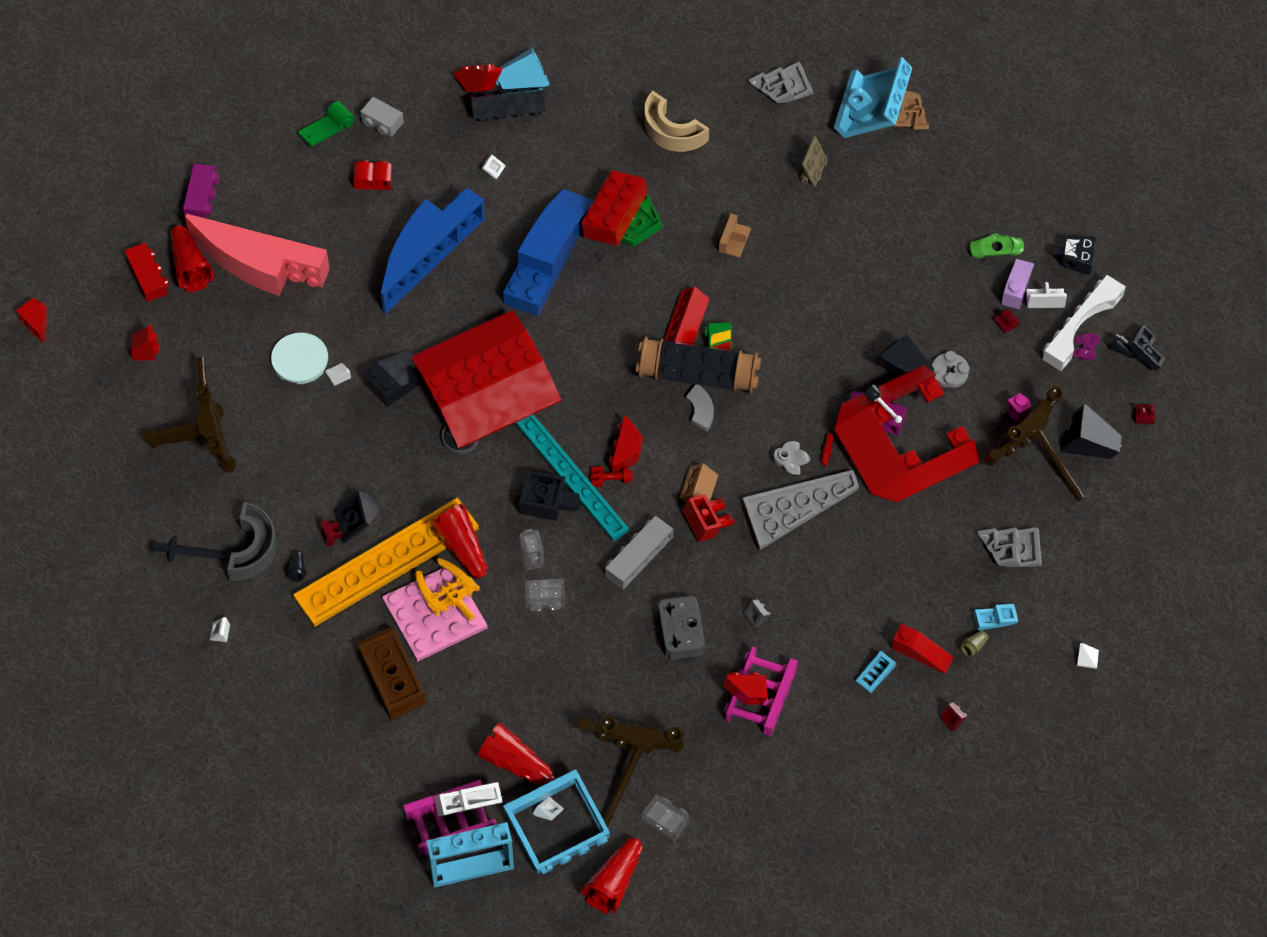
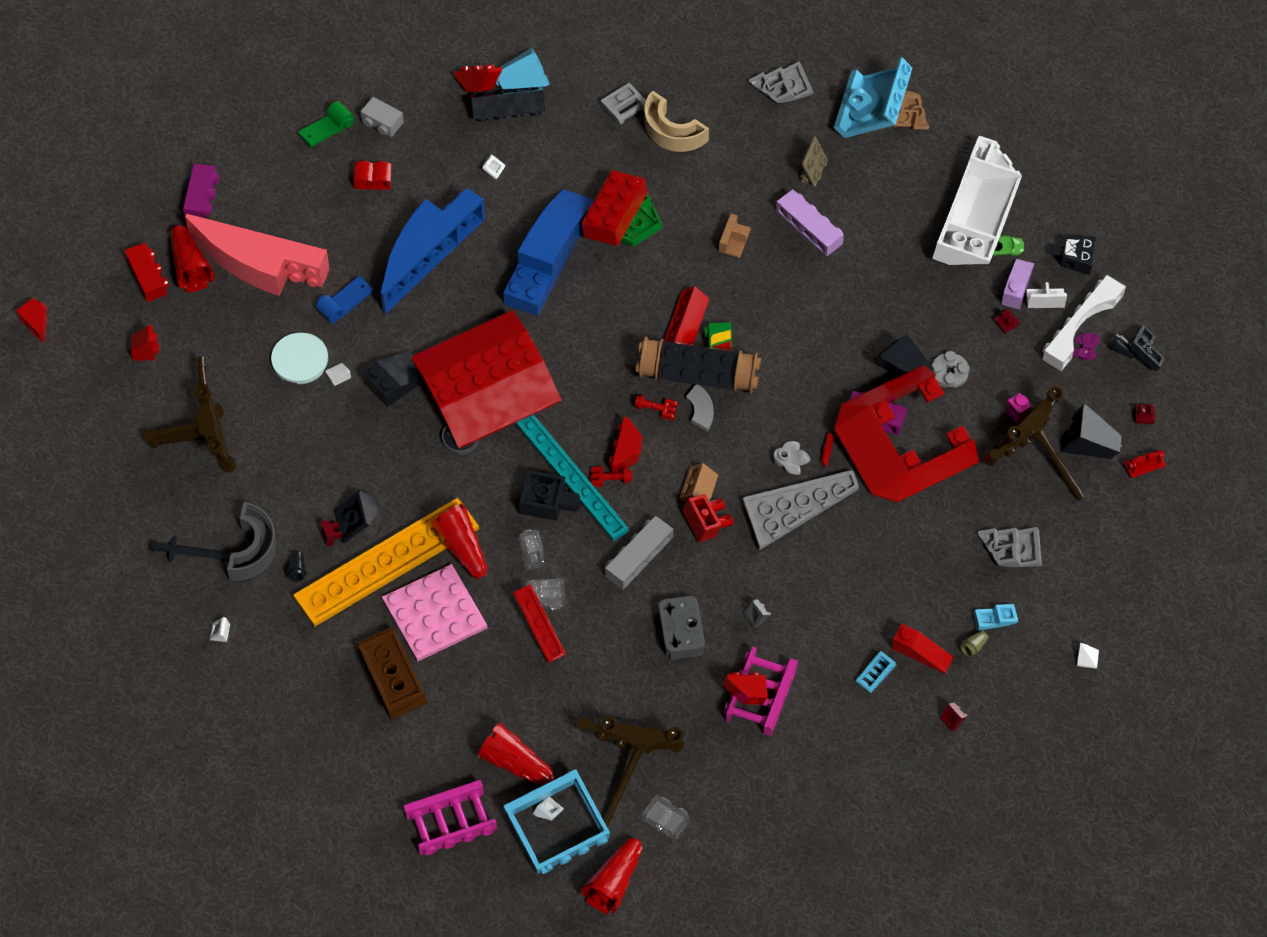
(344, 301): none -> blue door
(453, 596): light orange bar -> none
(468, 799): white slope -> none
(473, 866): medium azure window -> none
(539, 623): none -> red tile
(621, 99): none -> light grey plate
(664, 408): none -> red hinge
(810, 222): none -> lavender brick
(873, 394): hinge -> none
(979, 207): none -> white slope
(1145, 463): none -> red hinge

